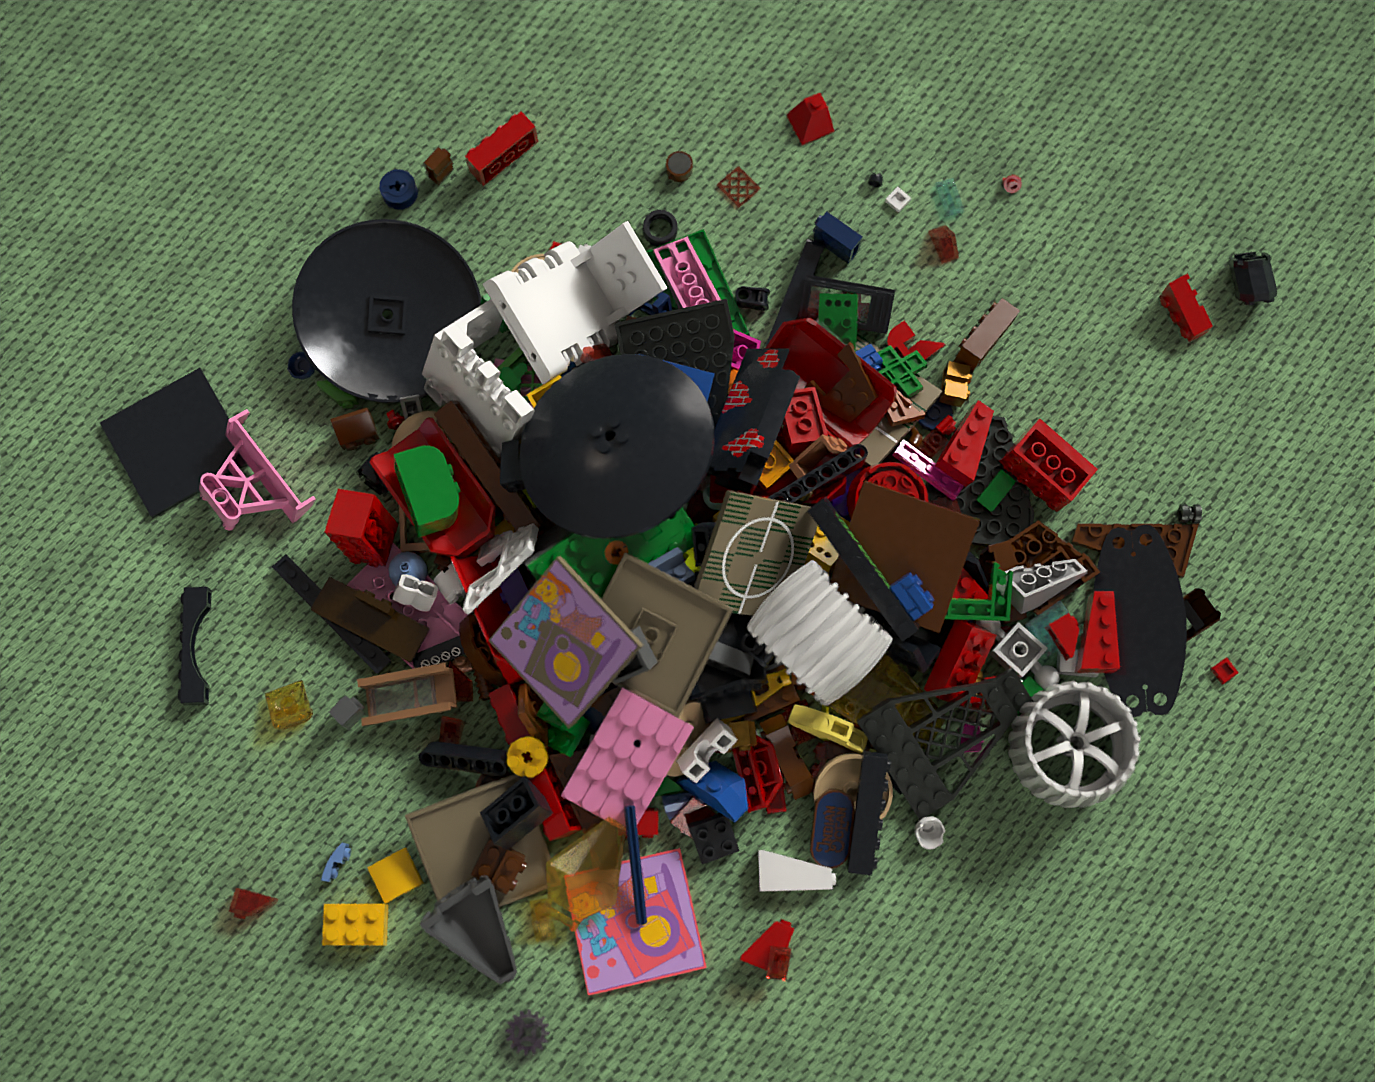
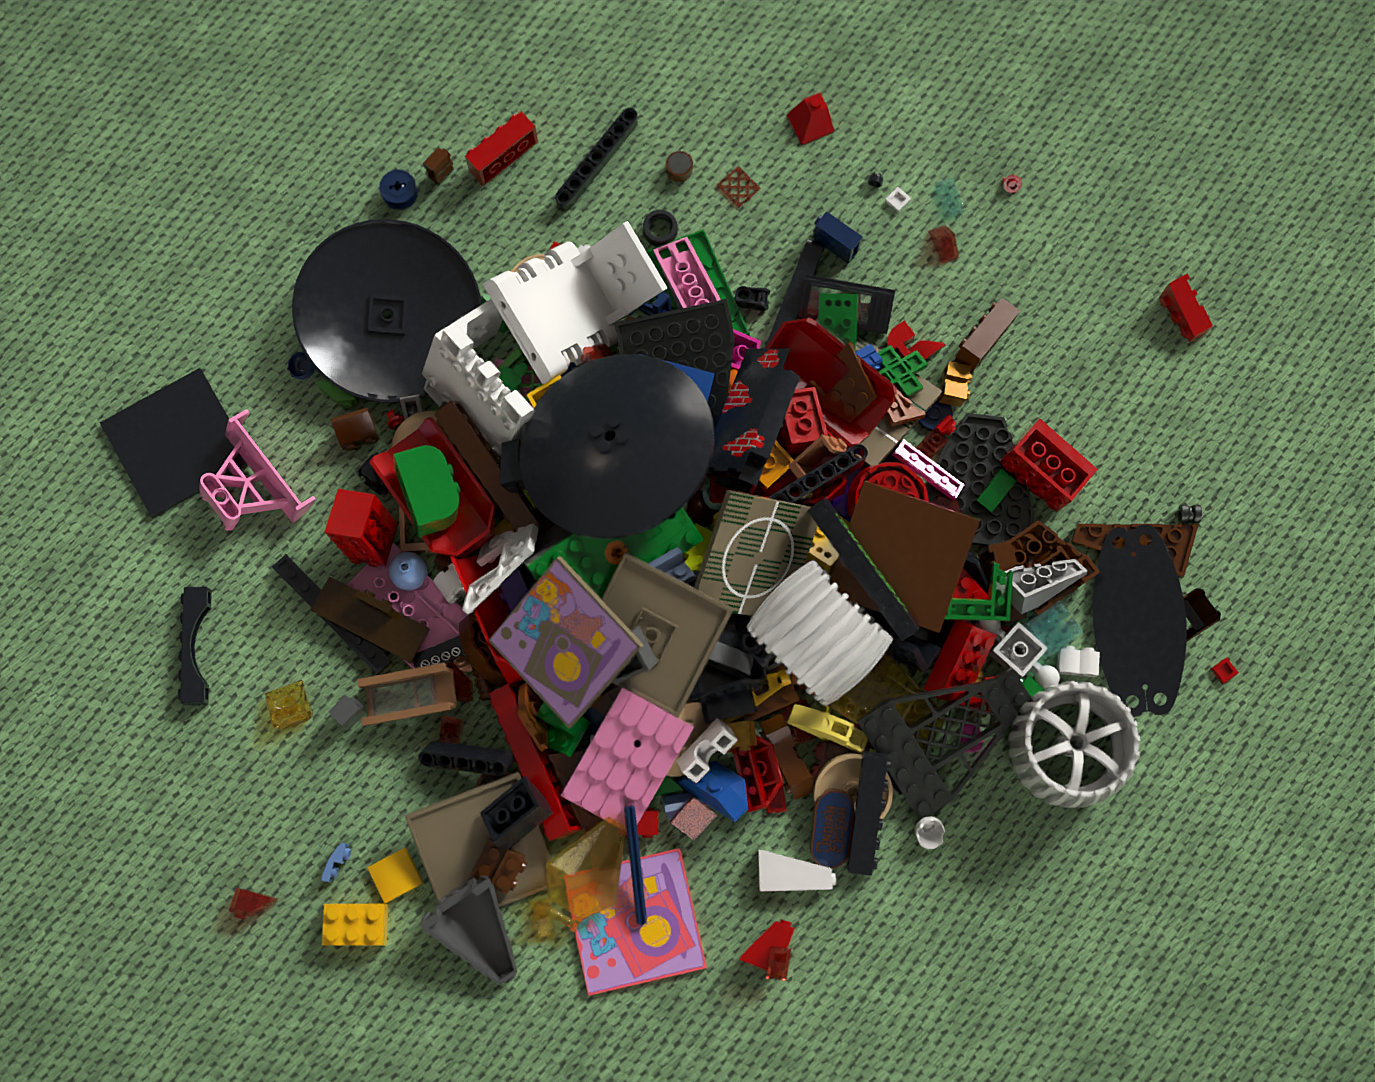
(415, 592): white brick -> none
(516, 760): yellow plate -> none
(521, 1024): gear -> none
(597, 151): none -> black beam
(701, 537): black brick -> none
(713, 838): black brick -> none
(912, 596): blue brick -> none
(916, 438): reddish brown arm -> none
(966, 446): red wedge -> none
(1064, 634): red slope -> none
(1099, 638): red wedge -> none
(1253, 277): black brick -> none

